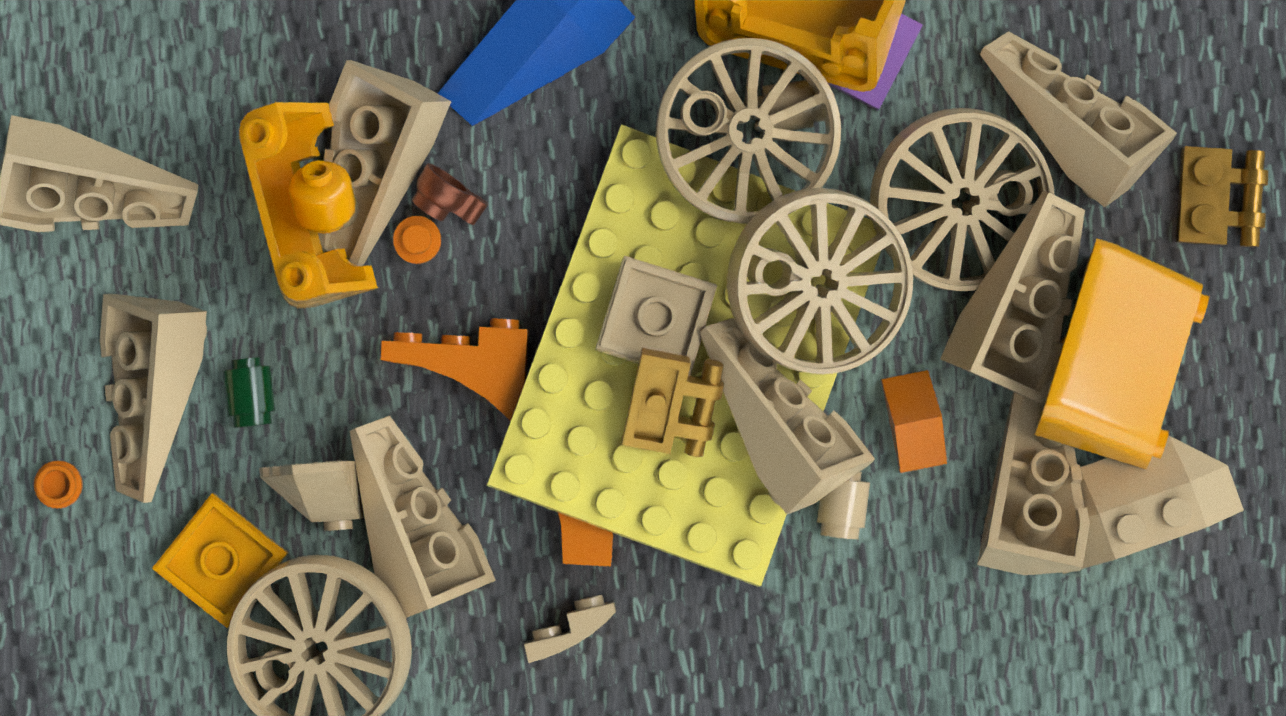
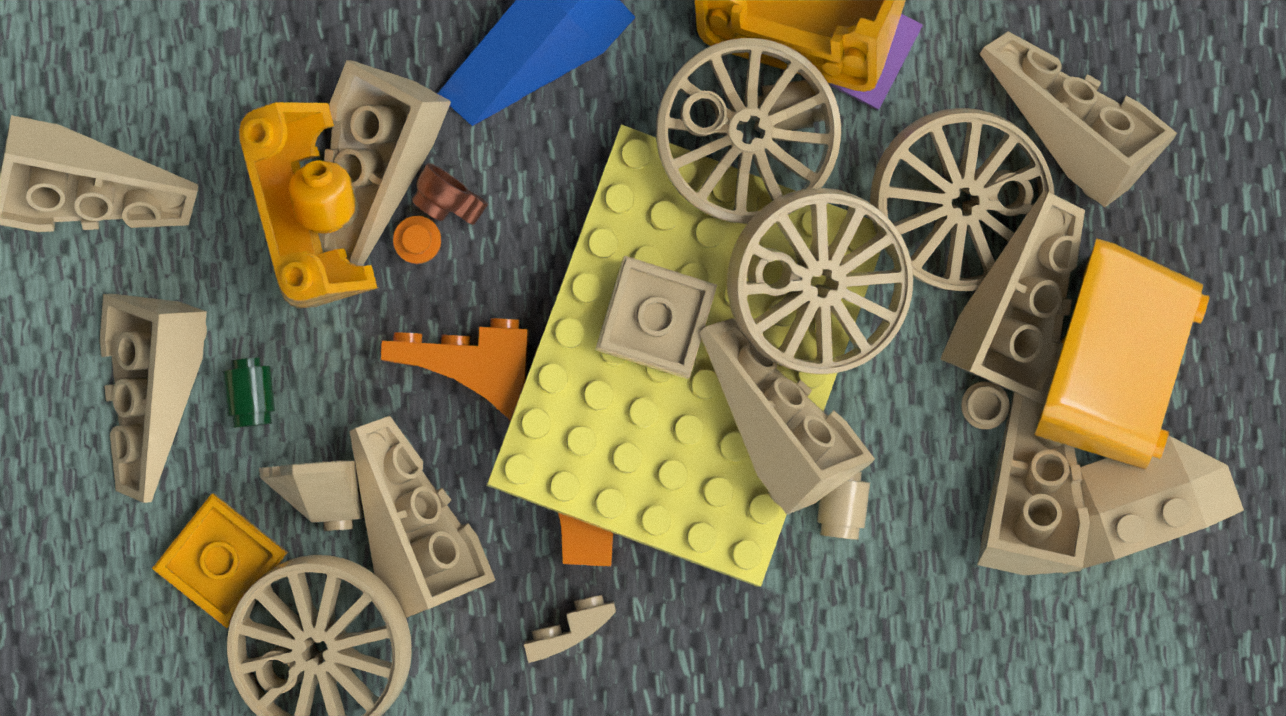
(58, 484): orange plate -> none
(657, 401): pearl gold plate -> none
(915, 421): orange slope -> none
(985, 405): none -> tan plate
(1206, 194): pearl gold plate -> none

